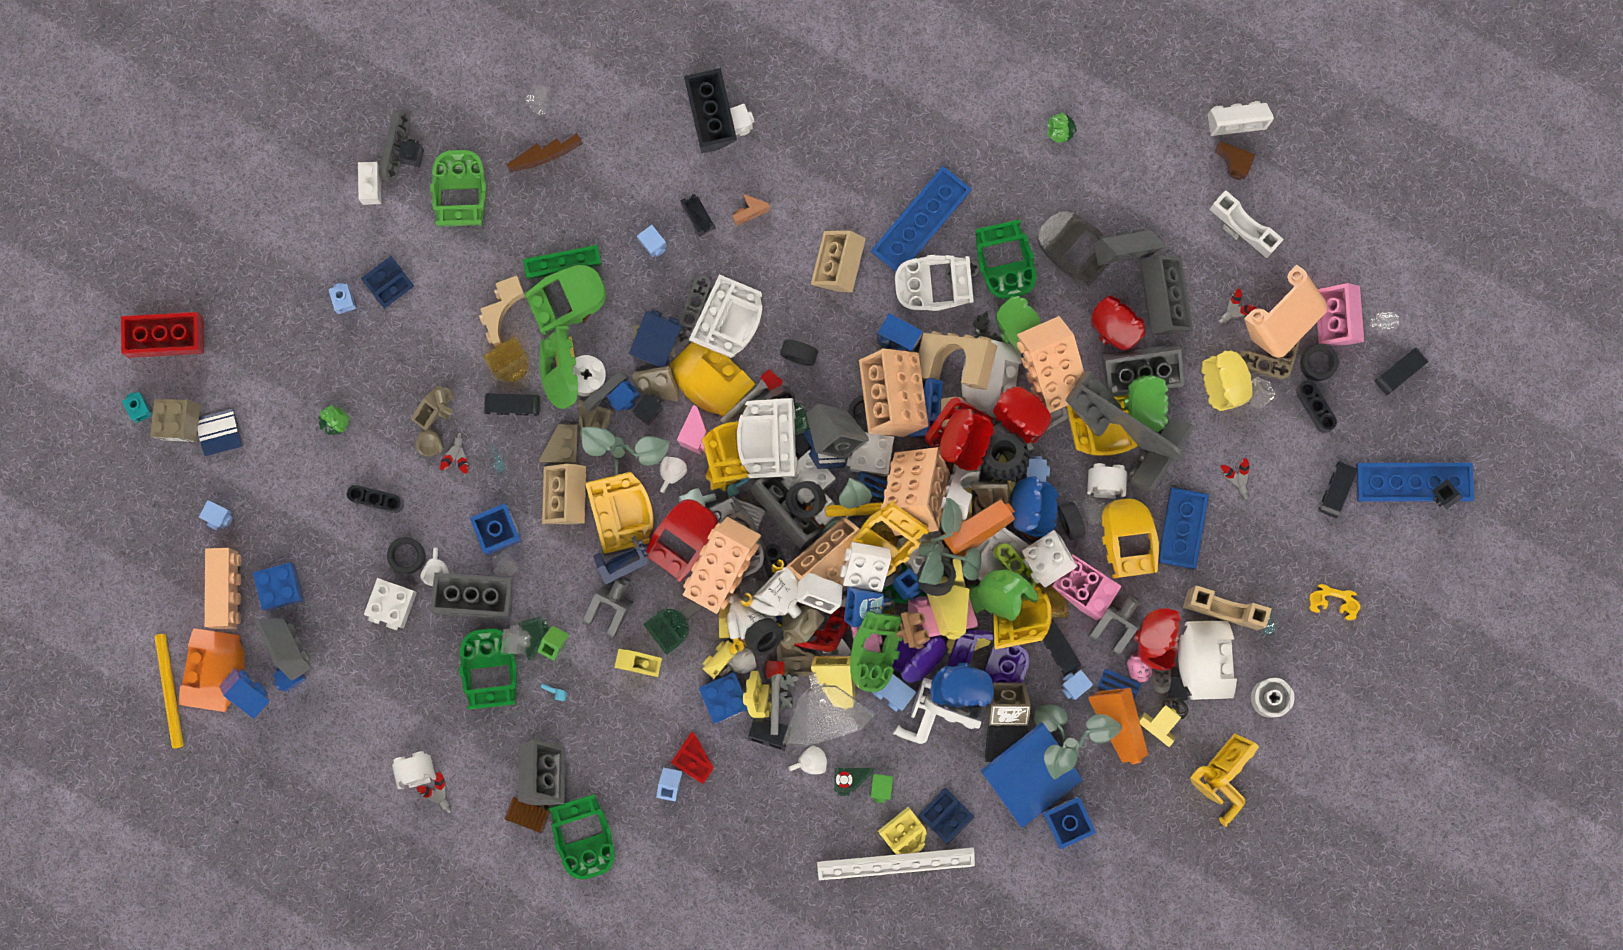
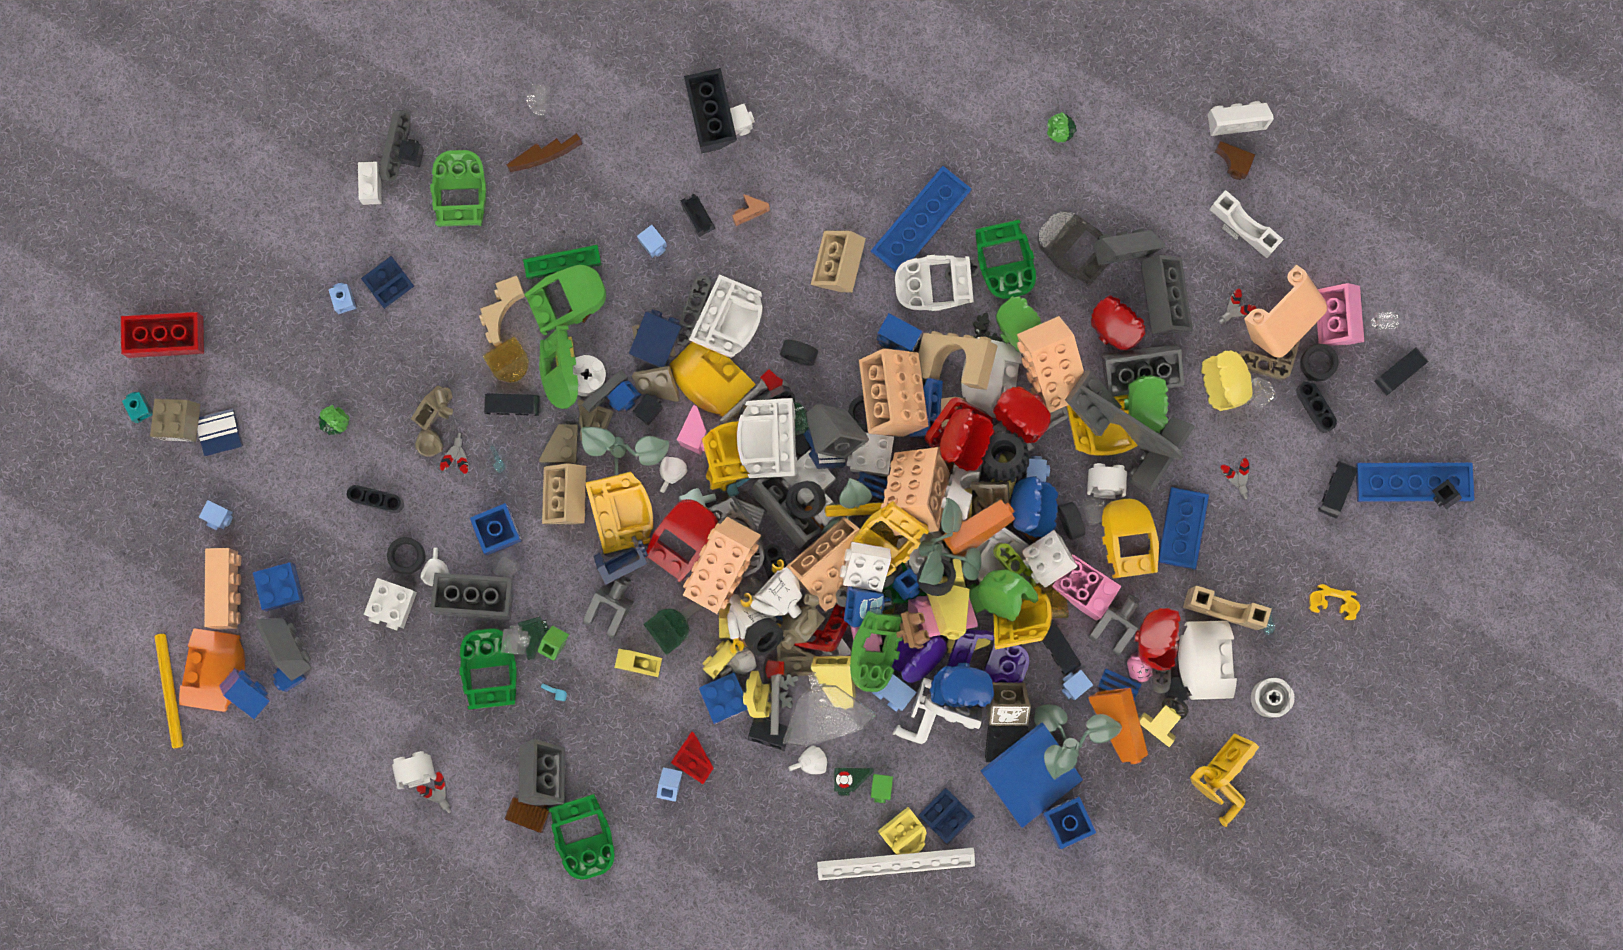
(819, 593): white brick -> none

